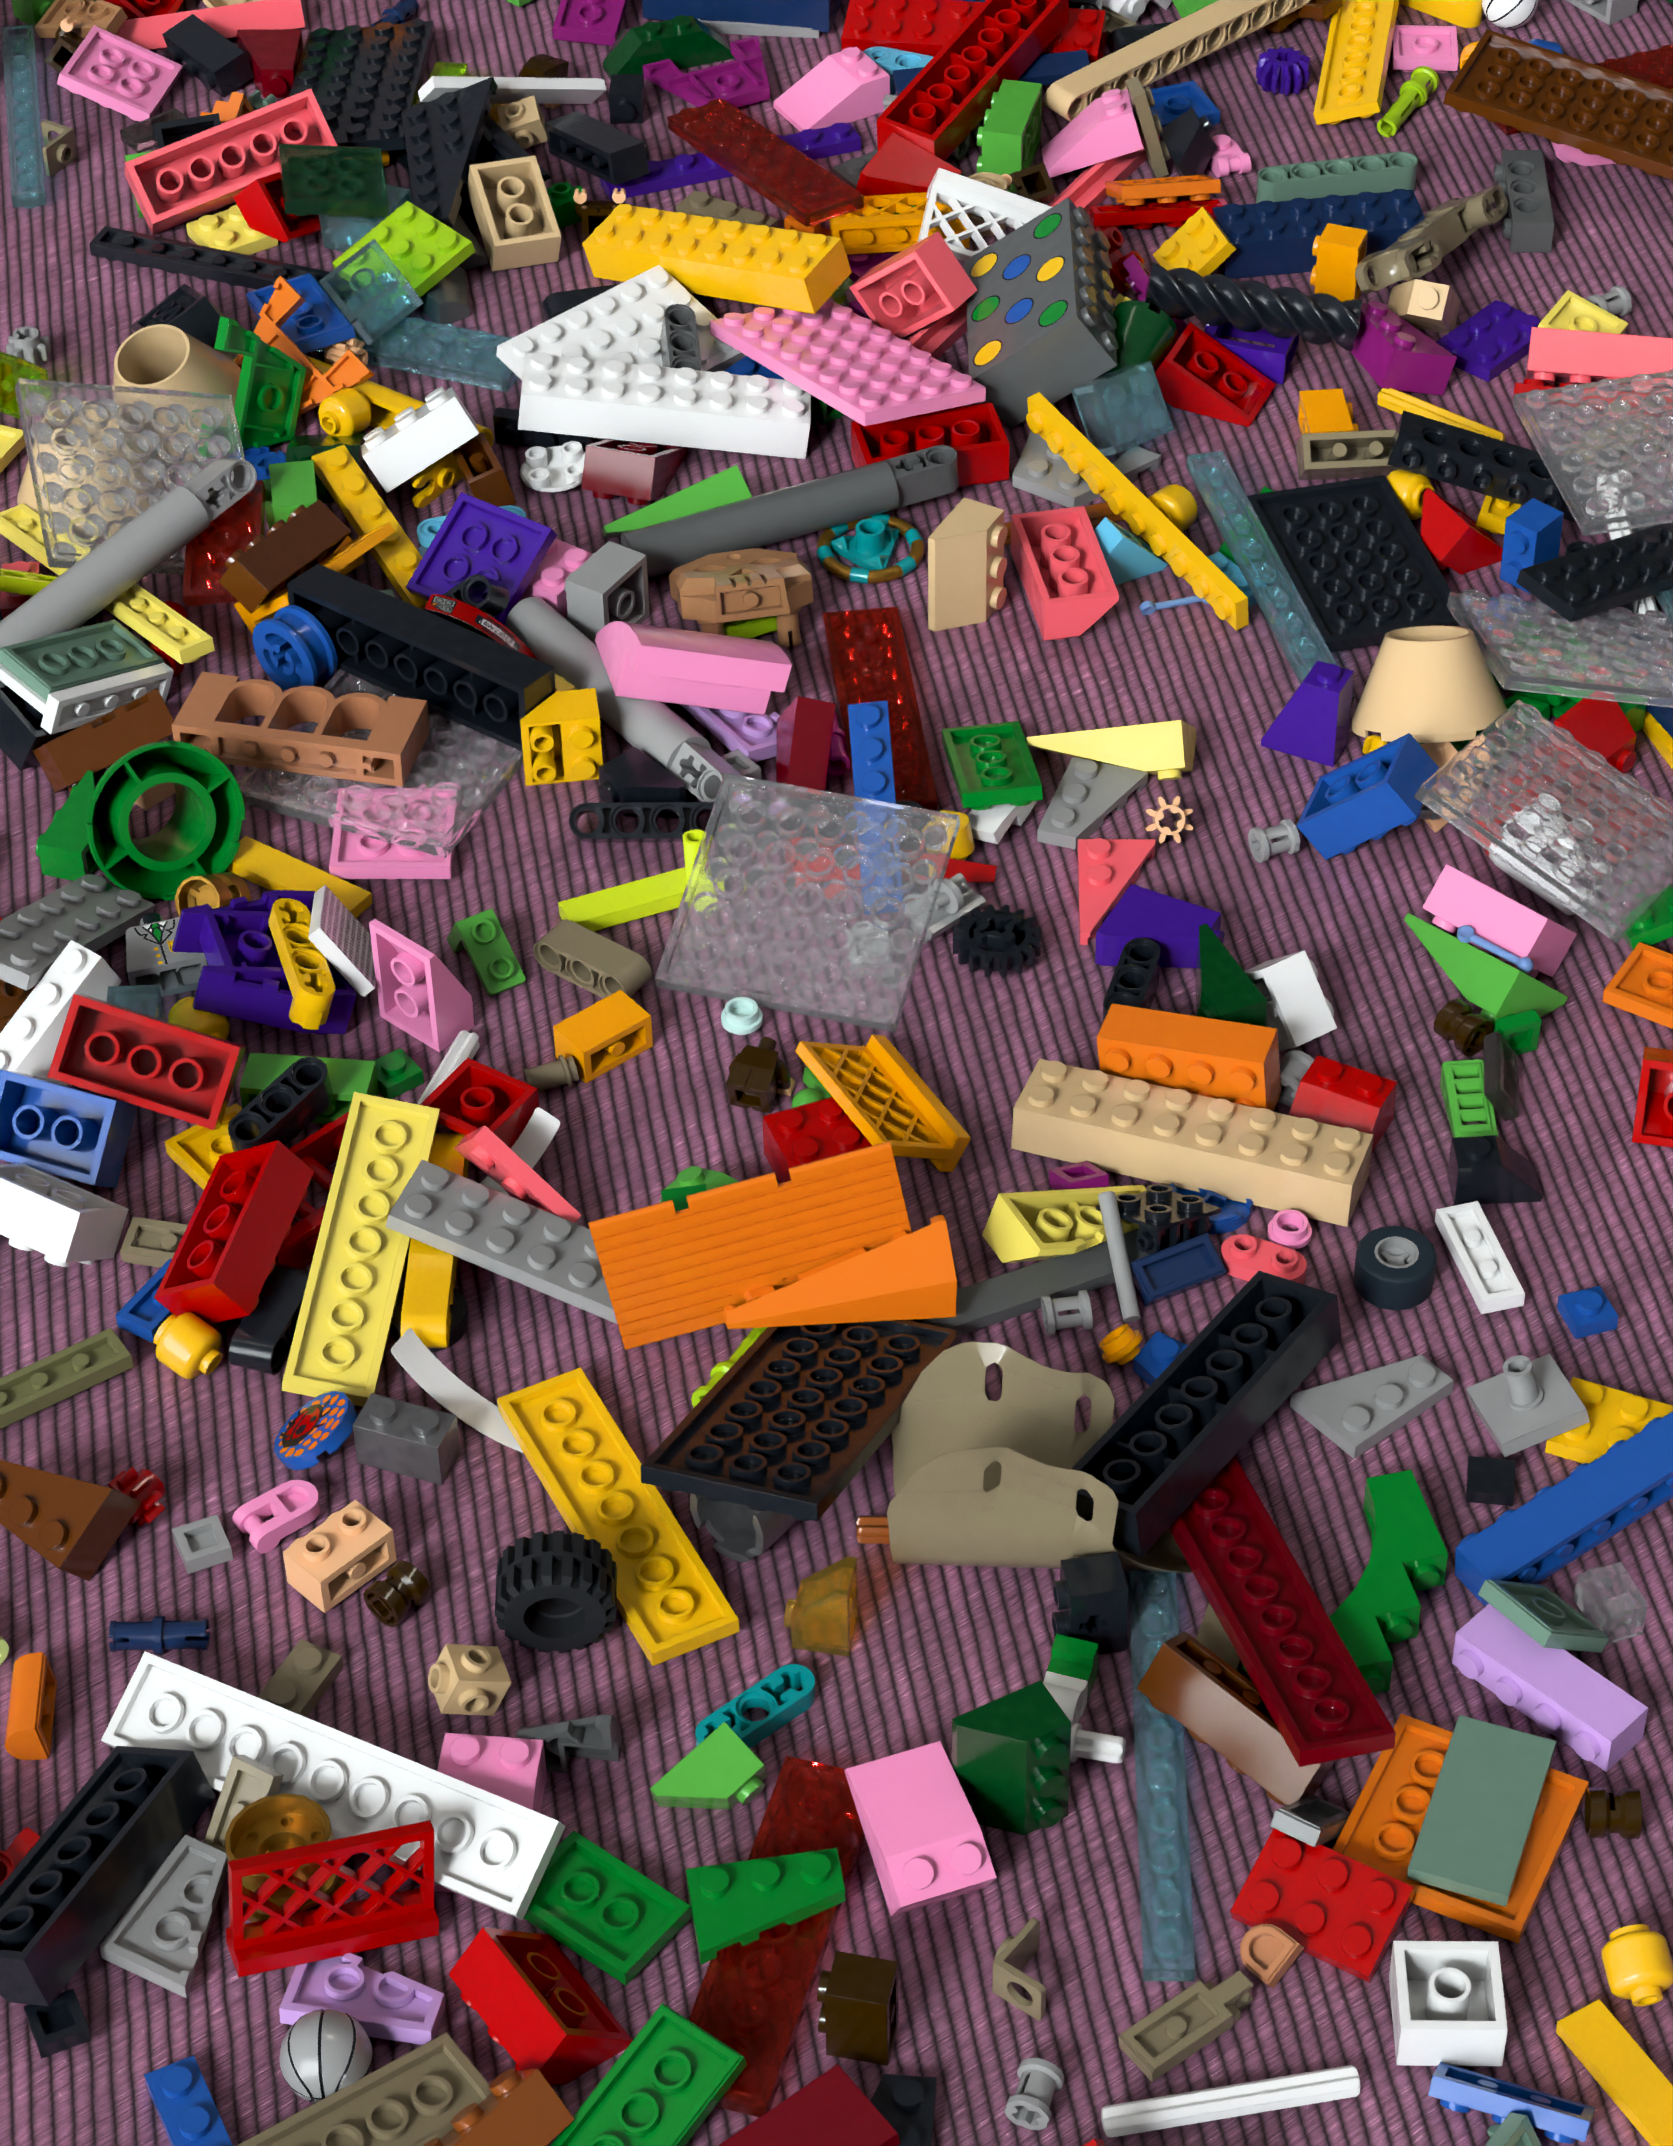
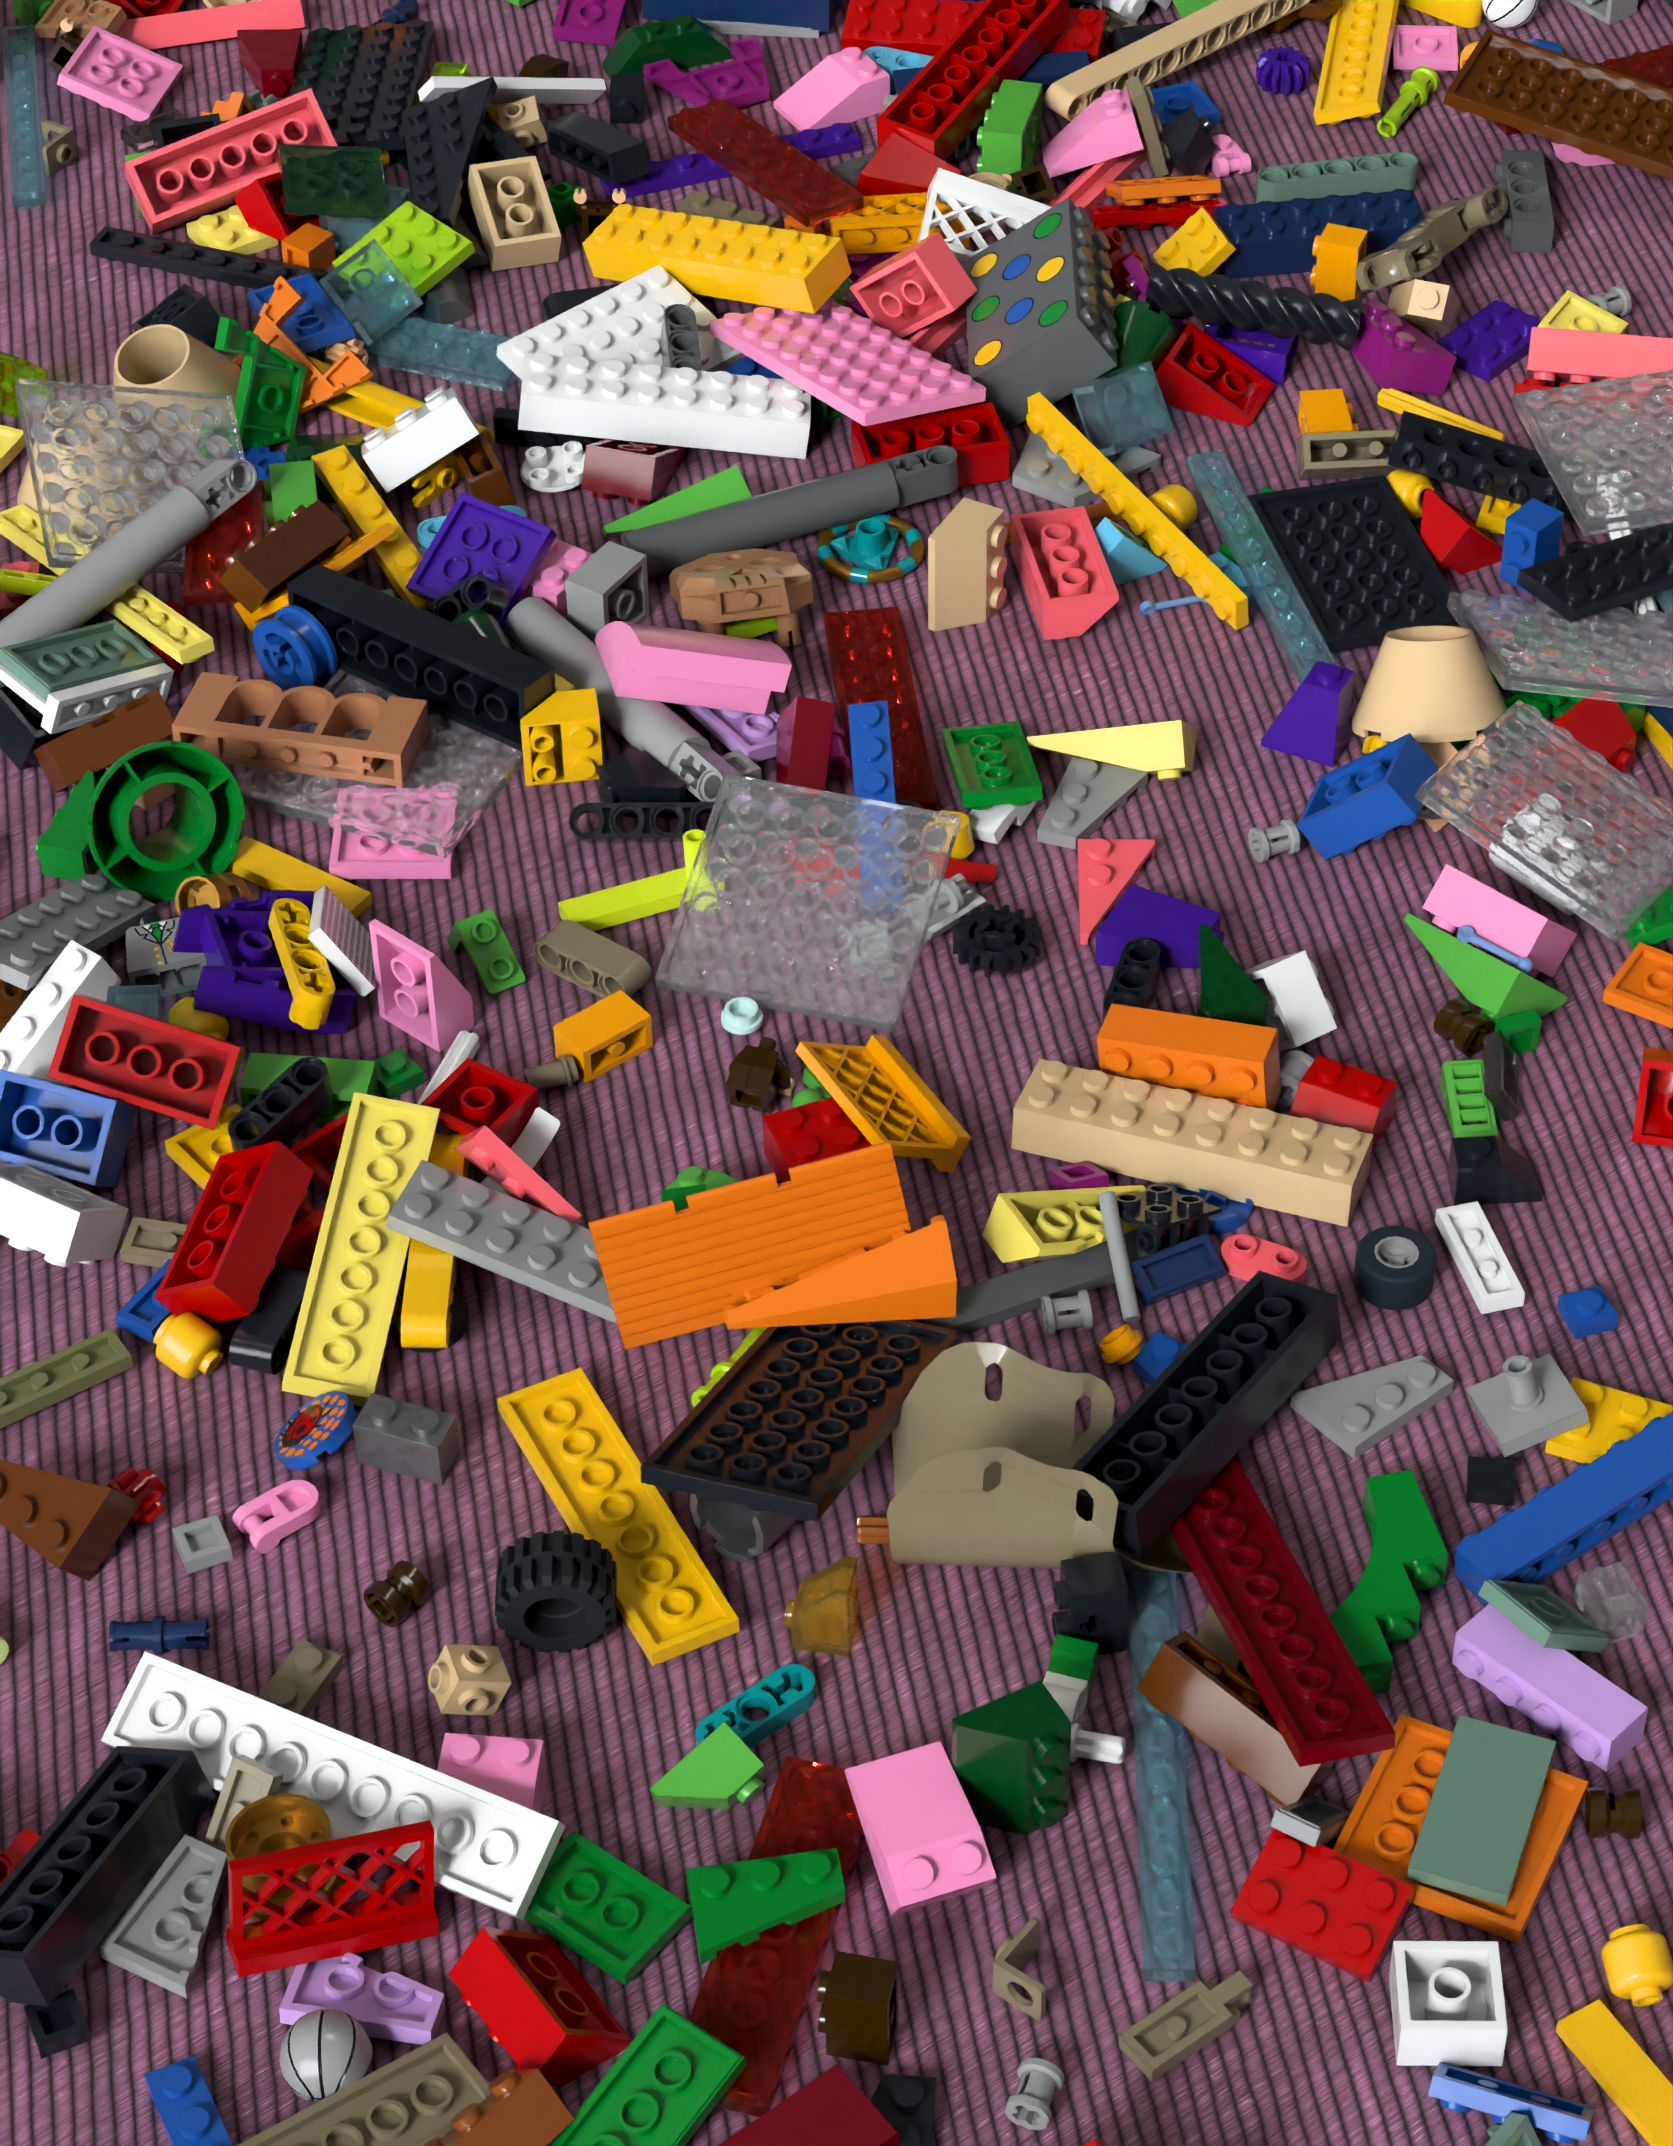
(29, 345): light grey gear -> none
(31, 1708): orange brick -> none
(207, 55): black brick -> none
(309, 247): none -> orange panel
(339, 1556): light nougat brick -> none
(345, 413): yellow head -> none
(450, 1390): white sticker -> none
(478, 620): sticker -> none
(585, 1737): dark grey slope -> none
(1158, 815): light nougat gear -> none
(1230, 2101): white axle -> none
(1268, 1952): nougat tile -> none
(1290, 1229): bright pink plate -> none

